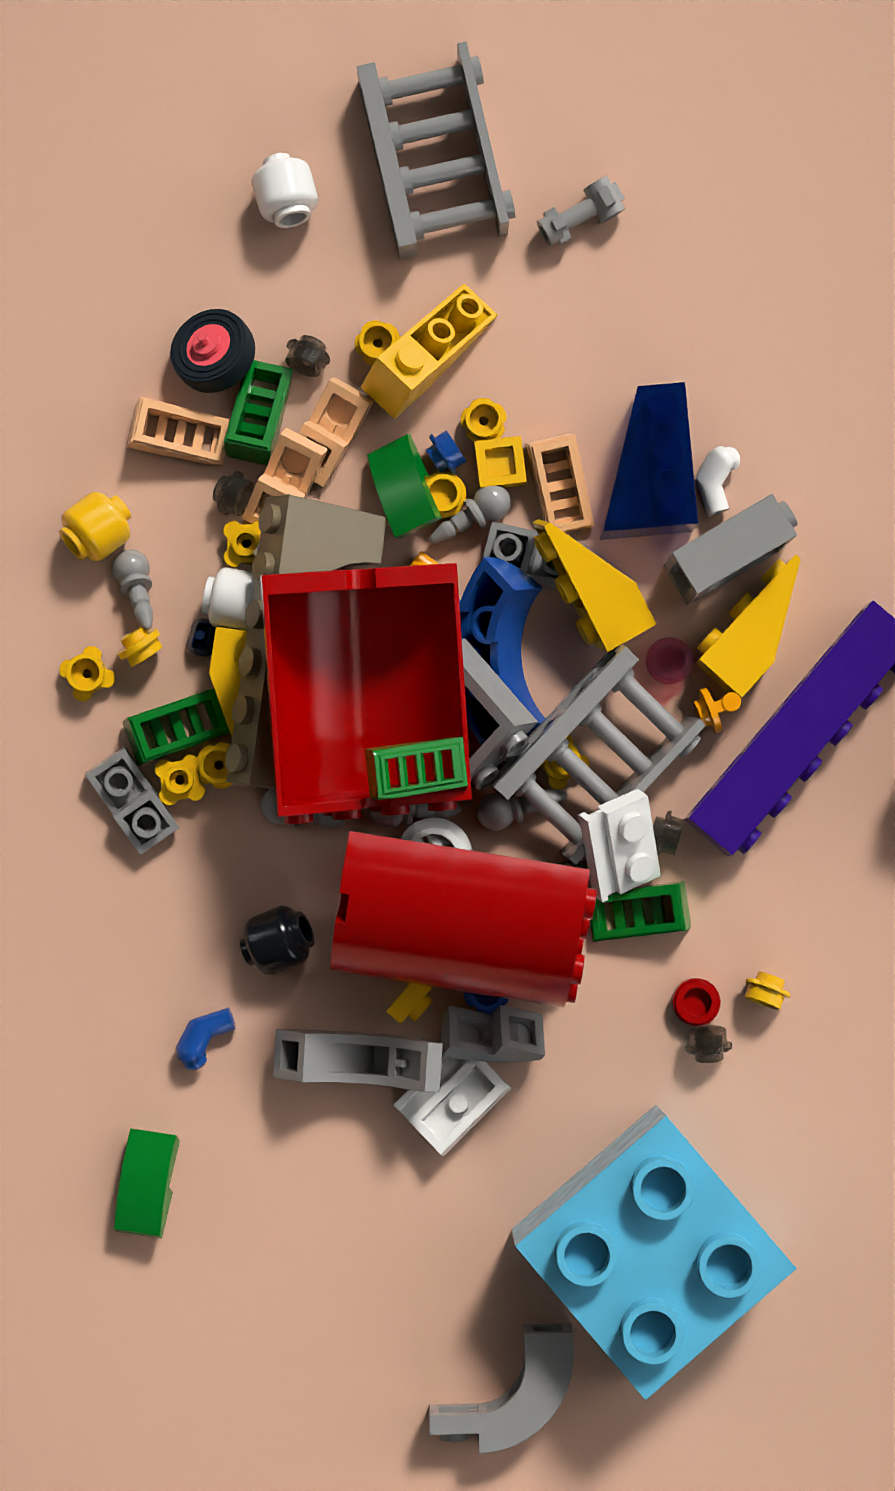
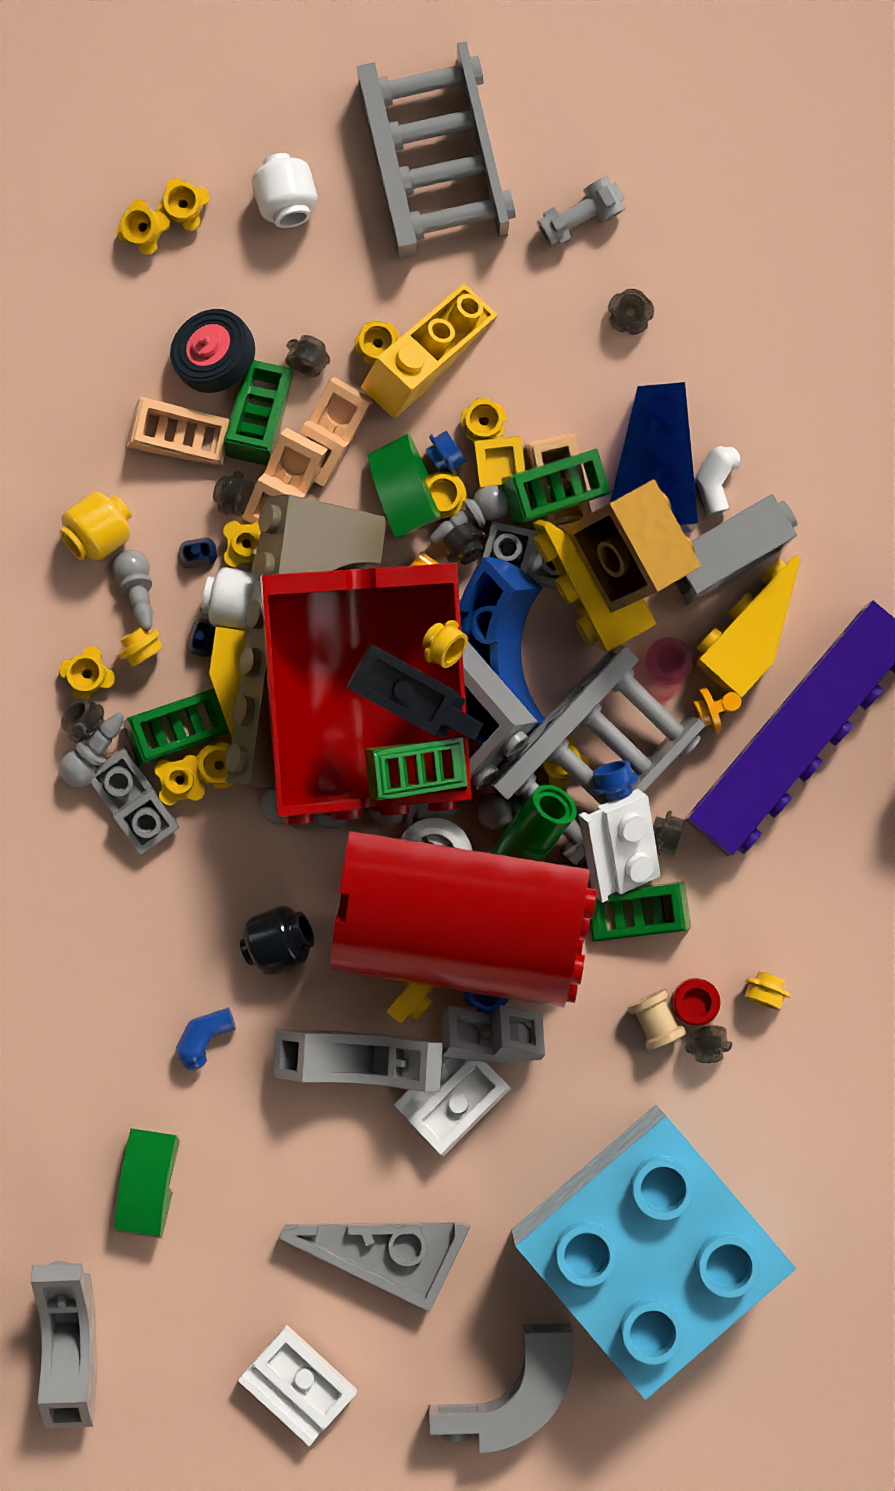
(68, 1344): none -> light grey arch
(80, 765): none -> light grey bar
(82, 720): none -> clear smoke plate
(130, 223): none -> yellow plate
(179, 191): none -> yellow plate
(198, 552): none -> dark blue rock
(297, 1385): none -> white plate
(396, 1257): none -> light grey wing
(411, 694): none -> black hinge
(444, 644): none -> yellow plate
(464, 543): none -> clear smoke plate
(518, 499): none -> green slope
(537, 825): none -> green pin
(614, 780): none -> blue plate
(630, 299): none -> clear smoke plate
(633, 546): none -> pearl gold brick
(656, 1020): none -> tan bush

